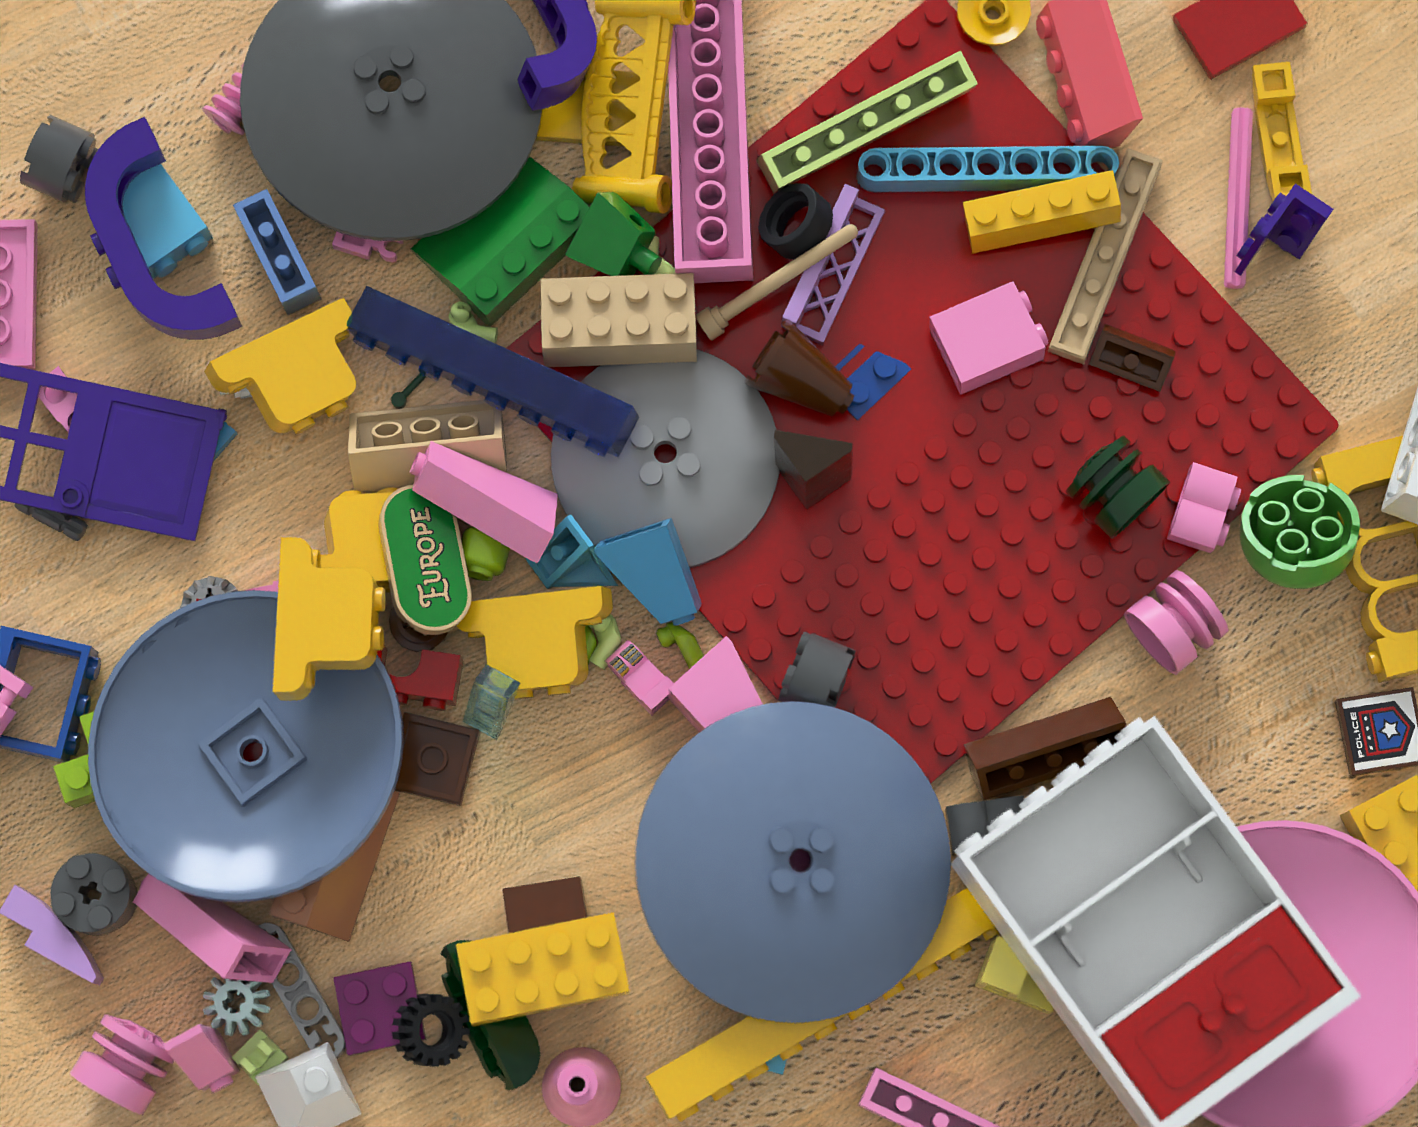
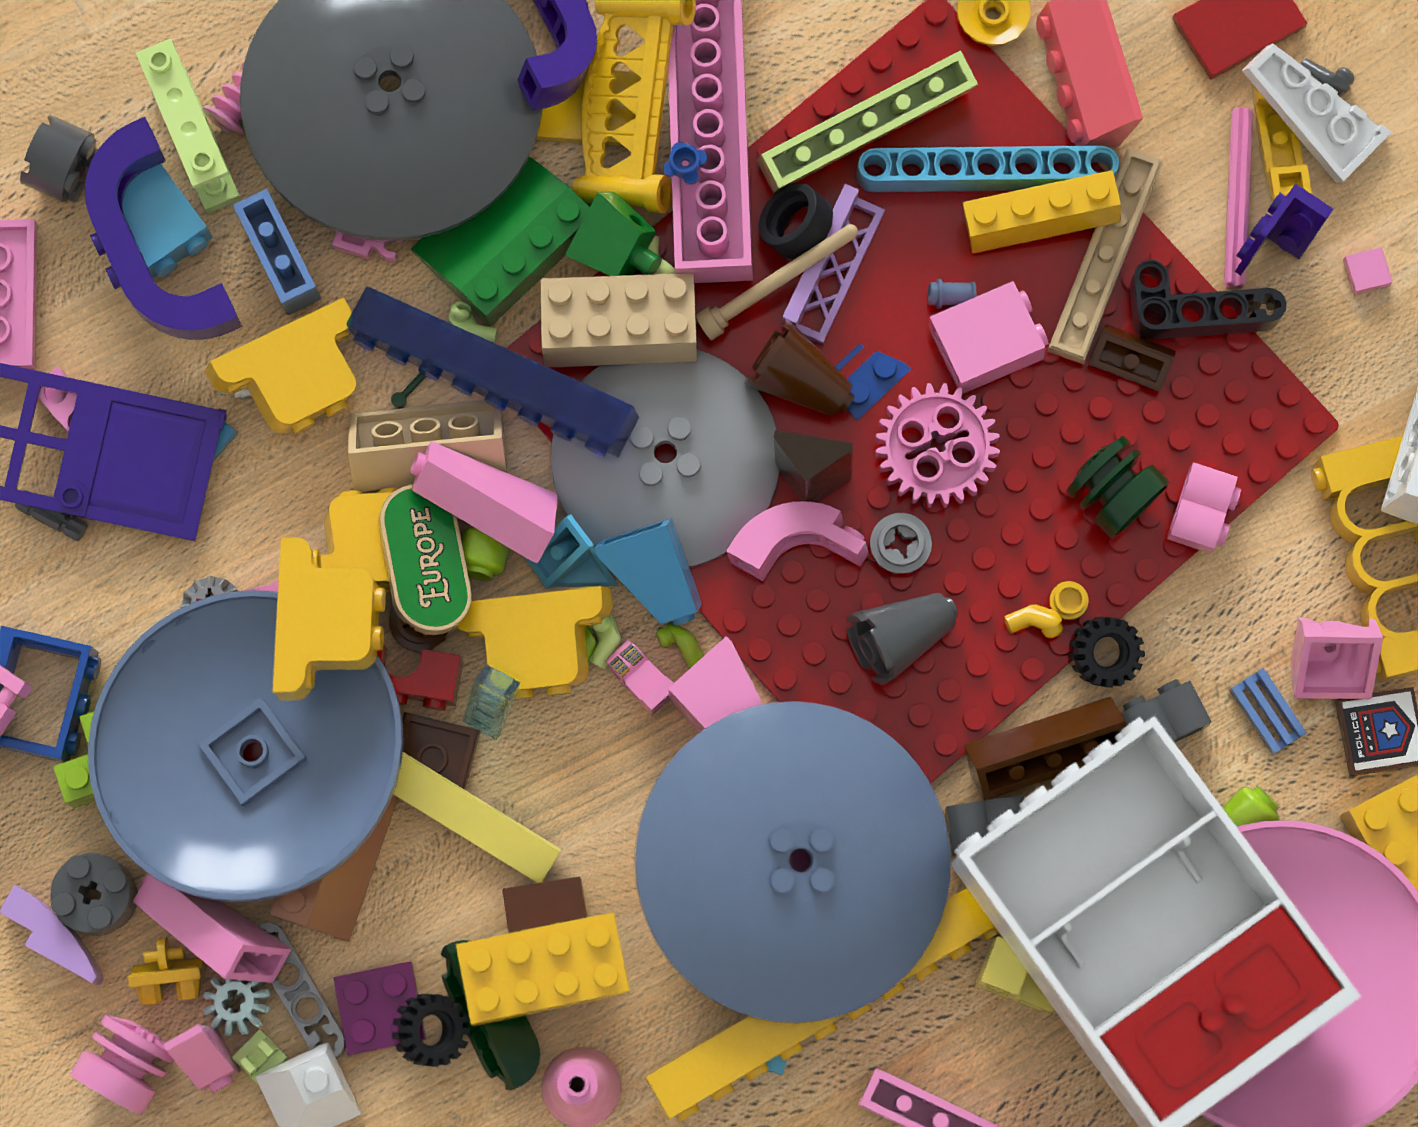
(150, 977): none -> yellow hips
(188, 126): none -> yellowish green fence
(474, 820): none -> light yellow tile
(680, 153): none -> blue plate
(791, 525): none -> bright pink arch
(817, 671): dark grey brick -> none
(899, 633): none -> dark grey cone
(909, 528): none -> light grey gear
(950, 293): none -> sand blue pin
(951, 475): none -> bright pink gear
(1035, 616): none -> yellow arm
(1069, 600): none -> yellow plate
(1128, 658): none -> black tyre
(1175, 708): none -> dark grey brick
(1182, 616): bright pink wheel -> none
(1205, 304): none -> black beam
(1251, 806): none -> lime head
(1280, 703): none -> medium blue tile
(1295, 533): bright green cylinder -> none
(1323, 121): none -> white wing
(1335, 659): none -> bright pink brick
(1339, 81): none -> dark grey arm
(1367, 270): none -> bright pink tile

